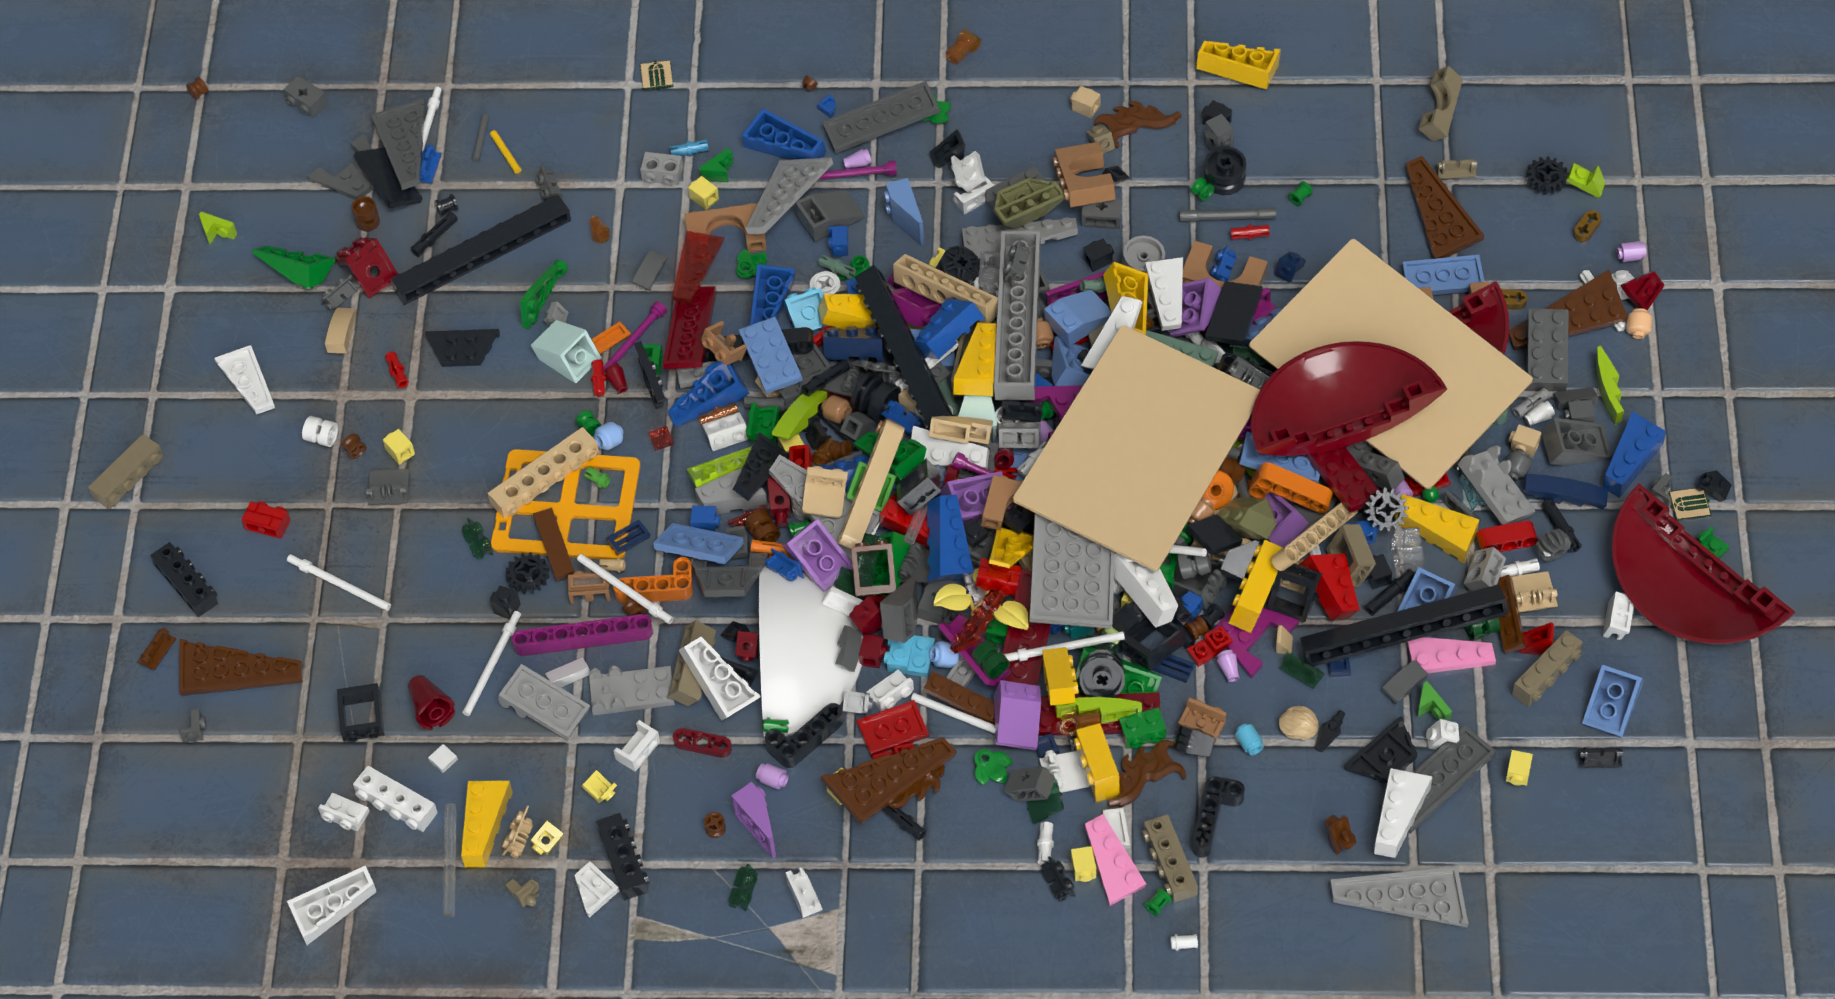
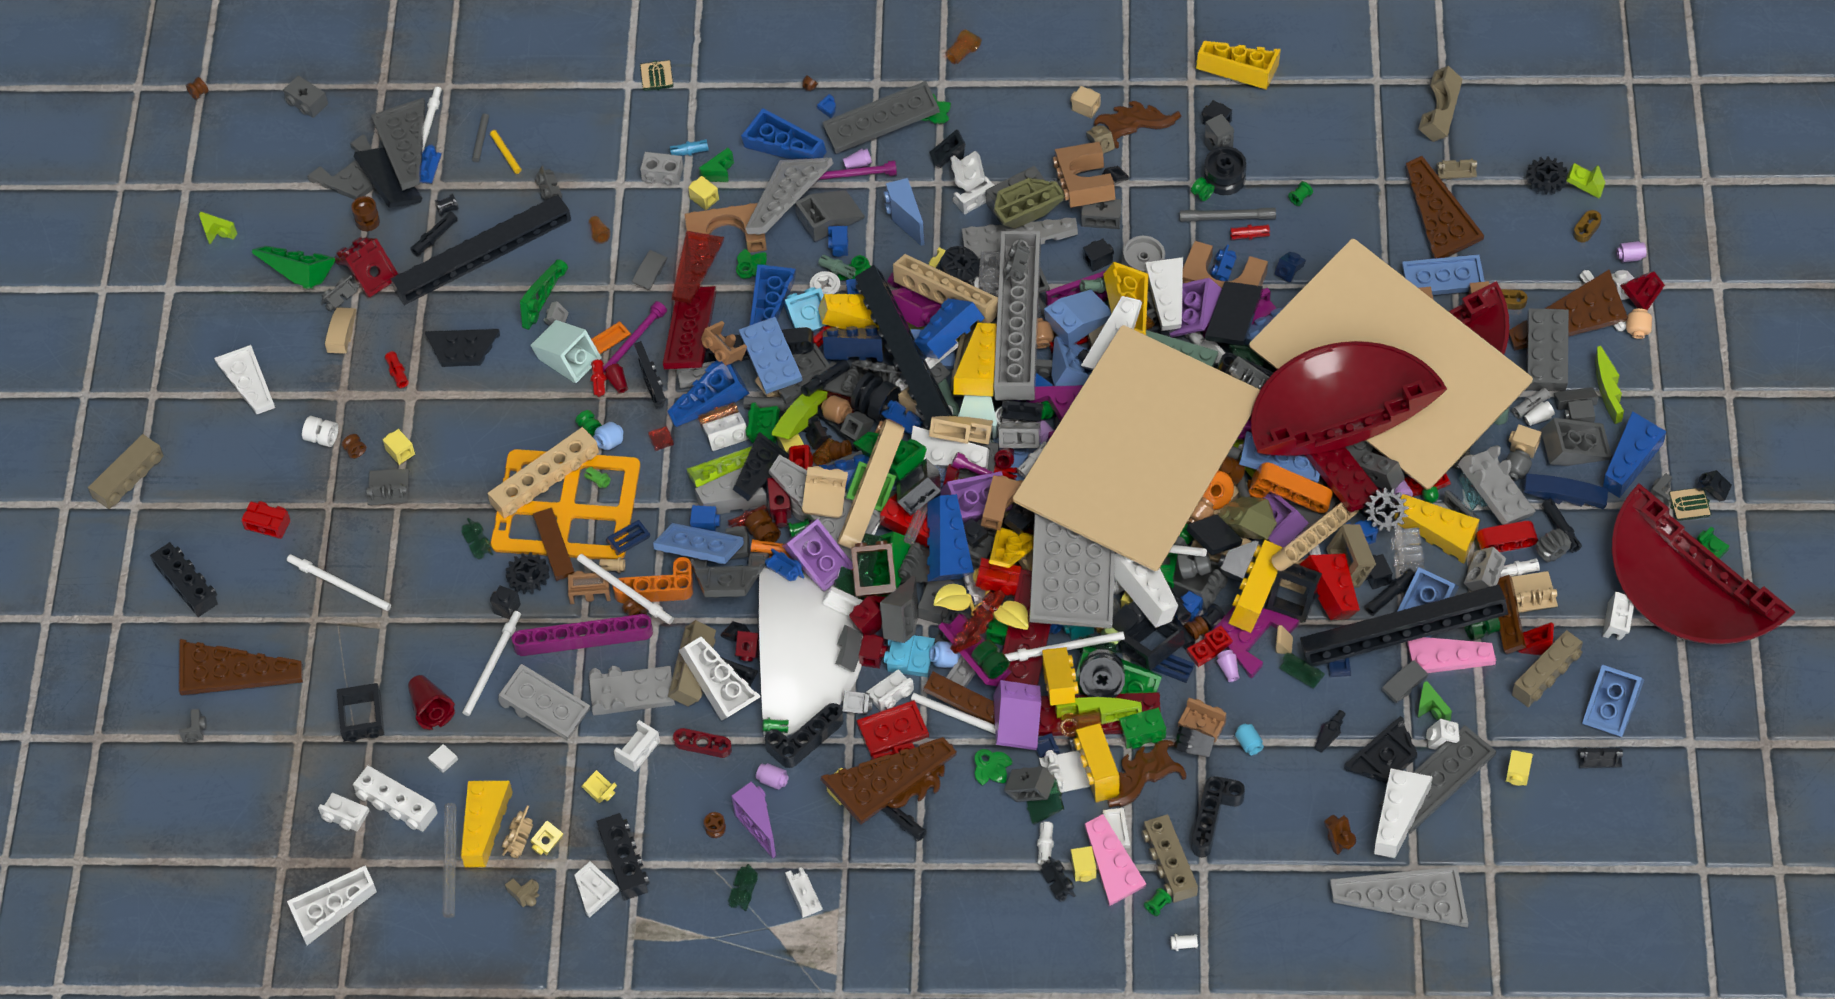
(156, 649): reddish brown hinge -> none
(568, 673): white slope -> none
(655, 354): green bracket -> none
(1299, 723): tan hair -> none

